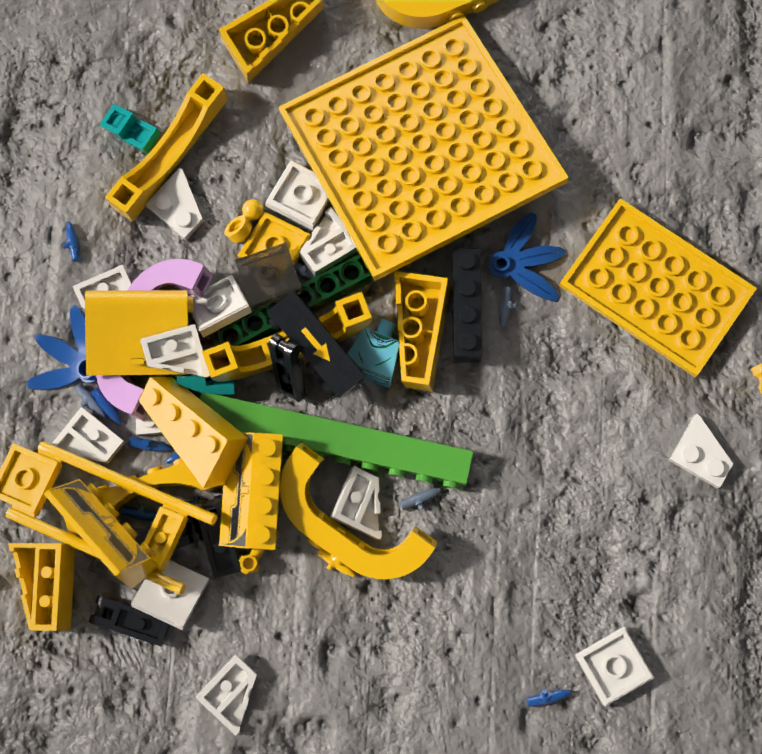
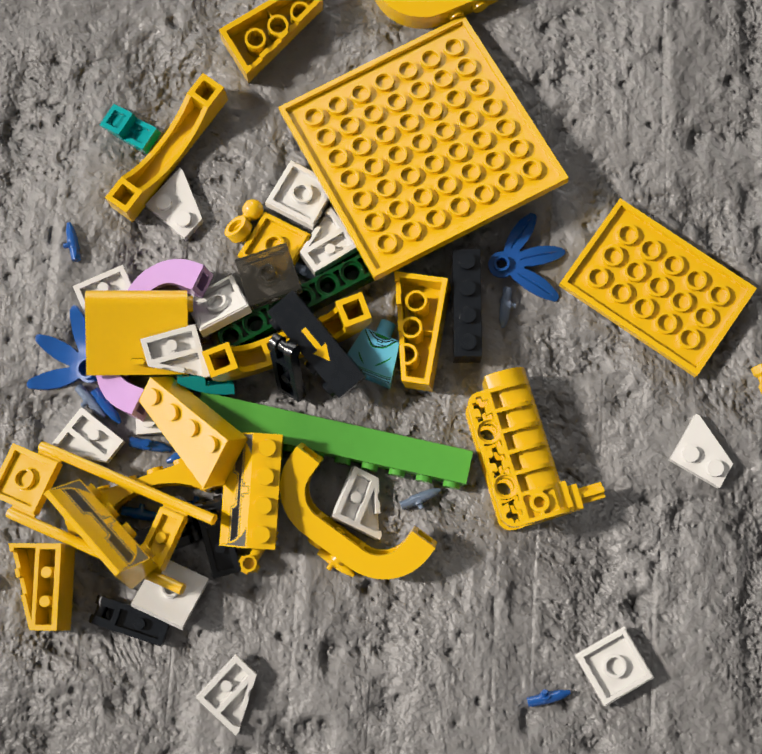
(523, 453): none -> yellow piece

